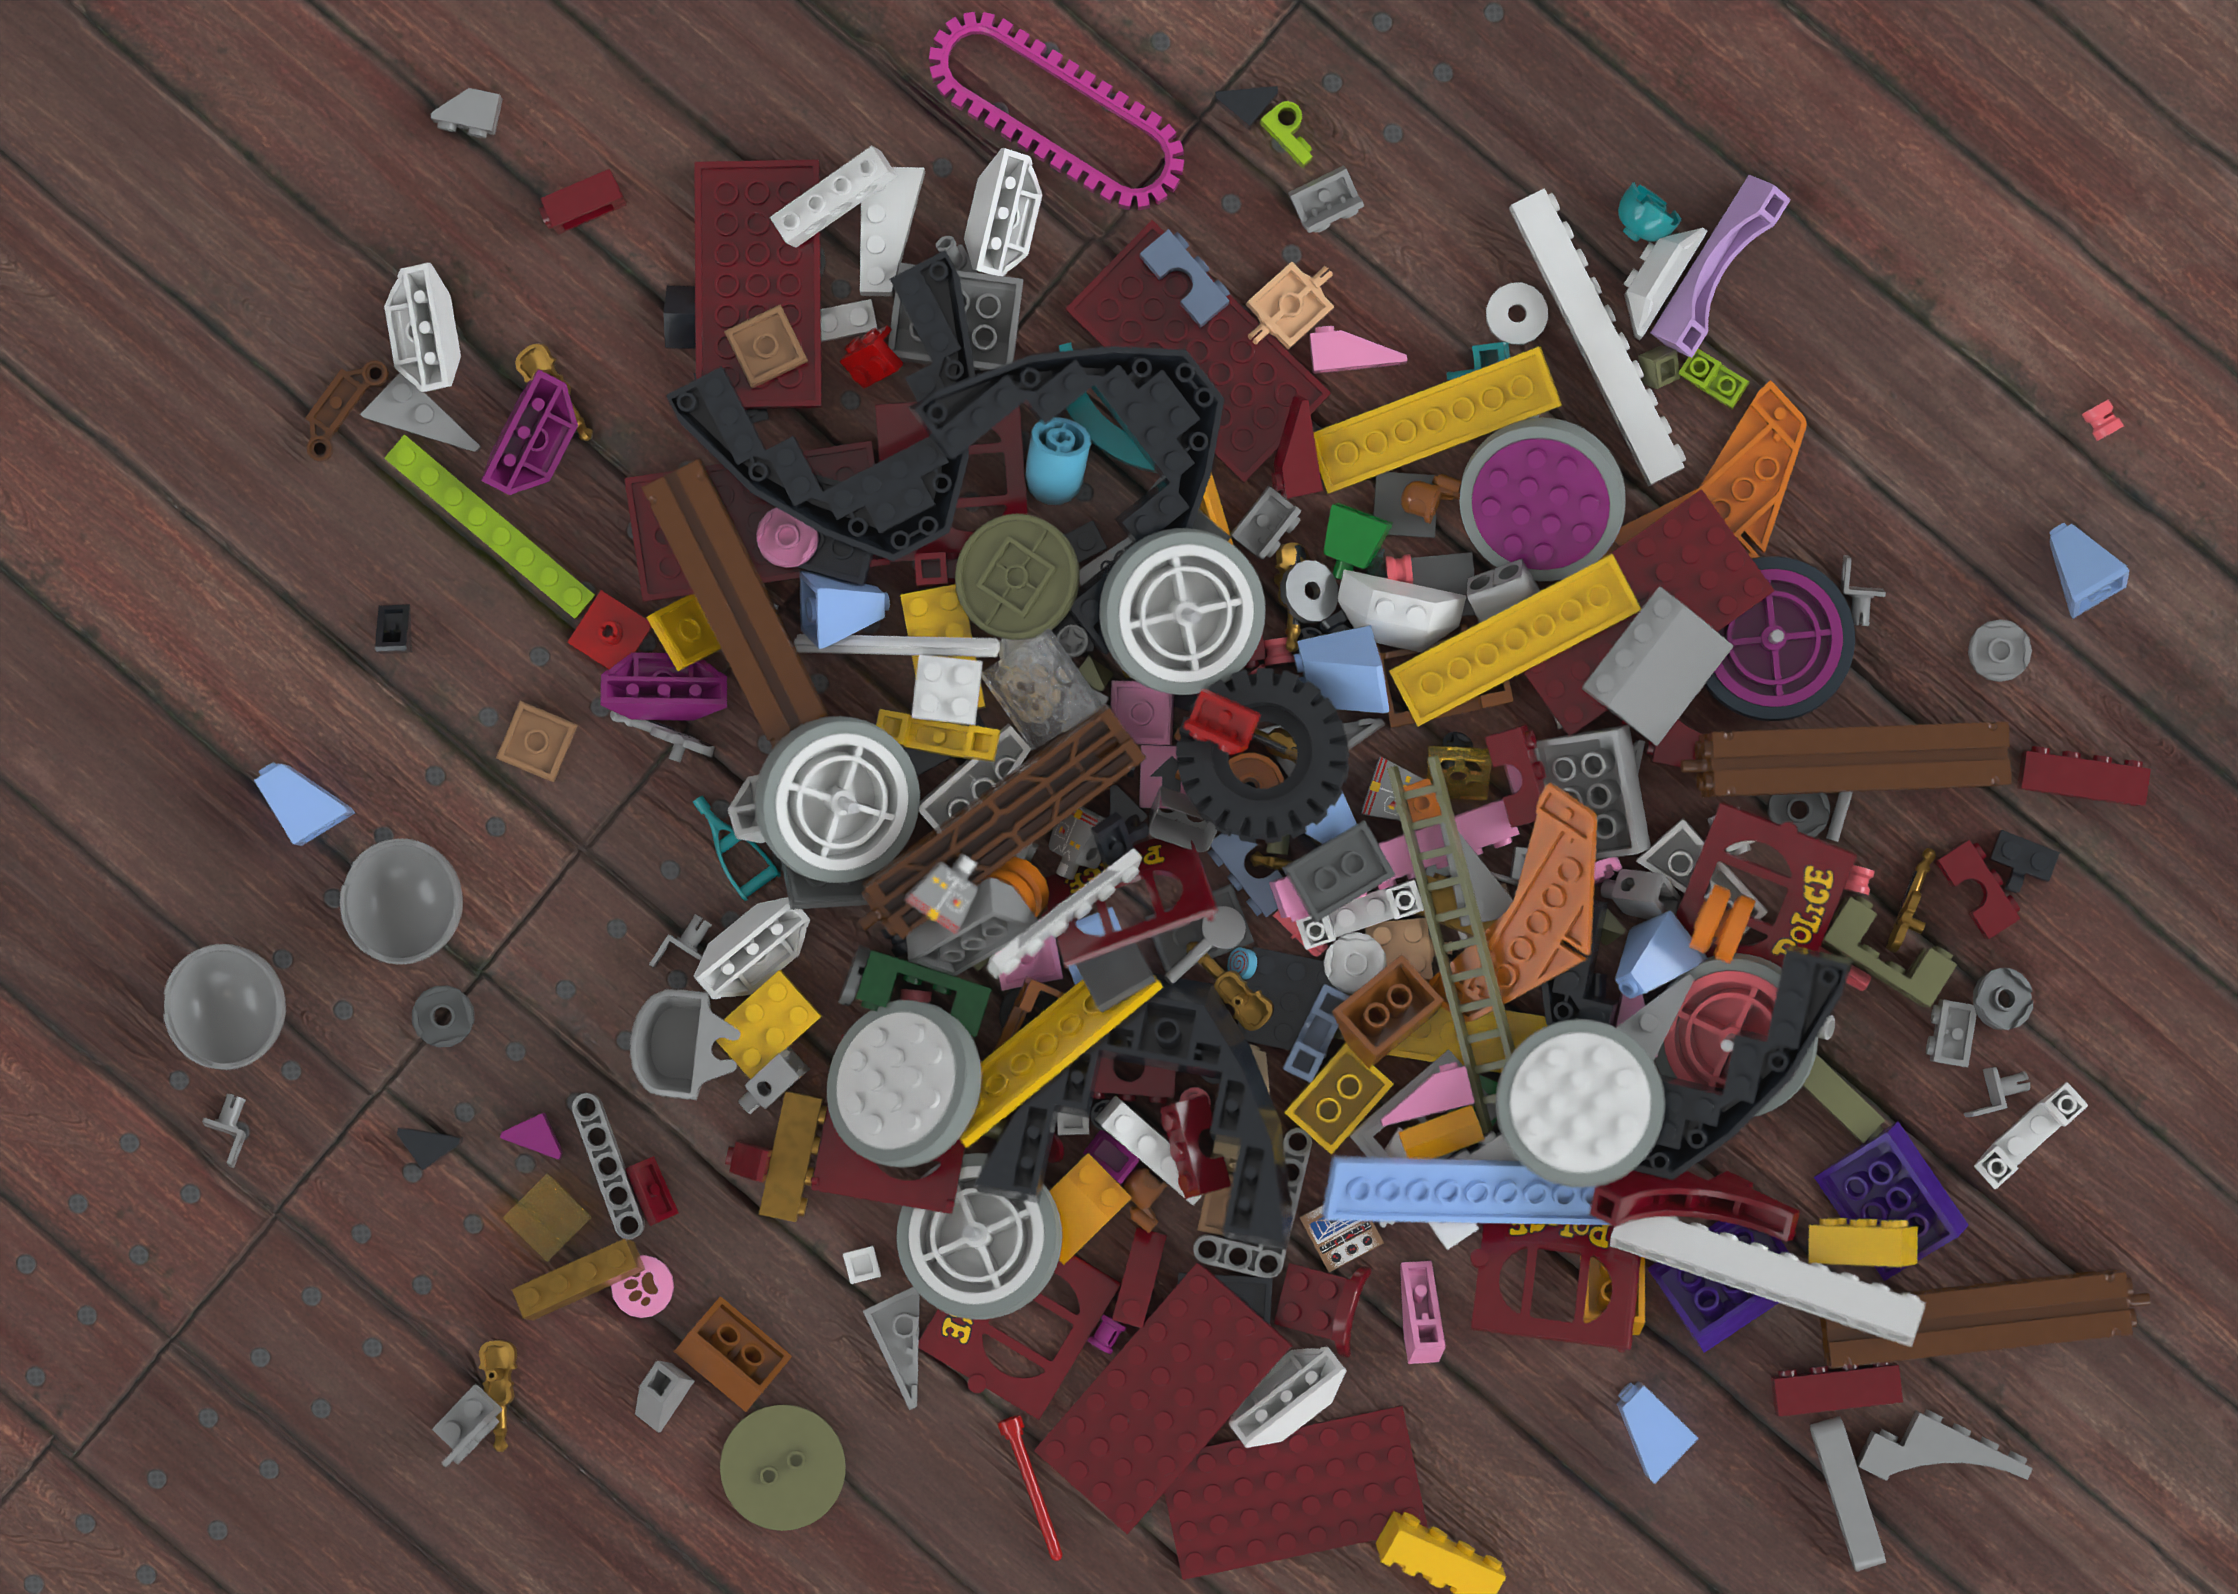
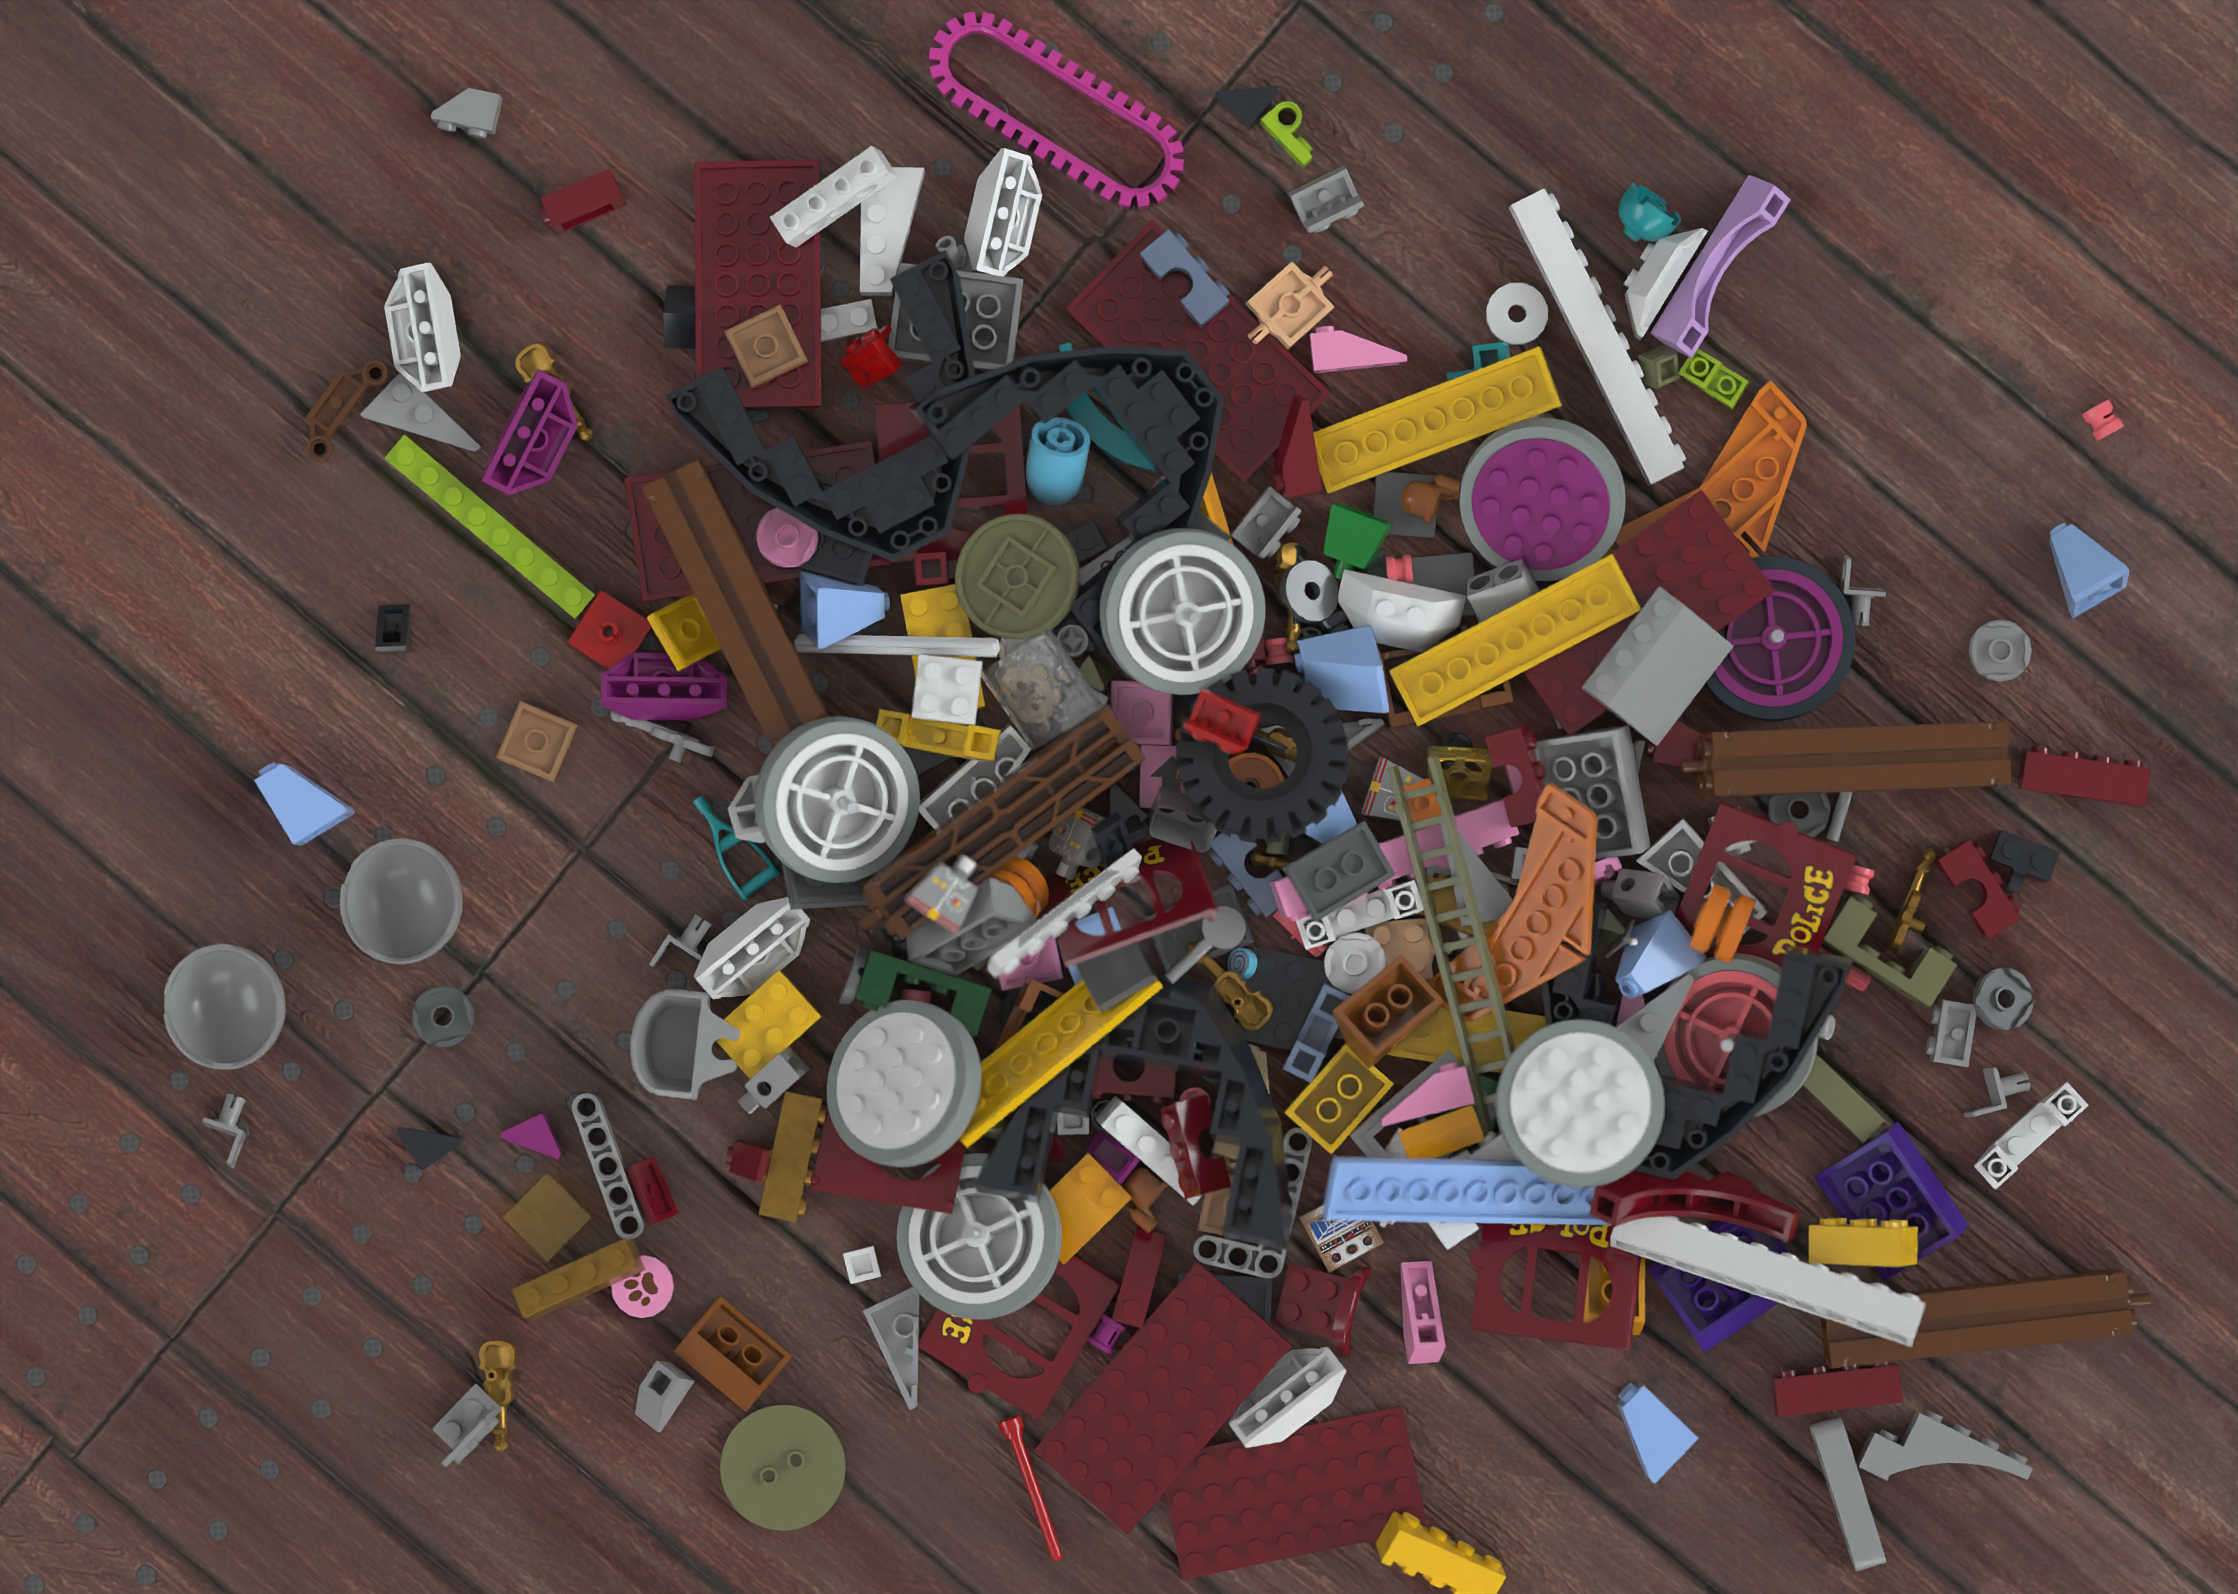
(1623, 939): none -> white piece

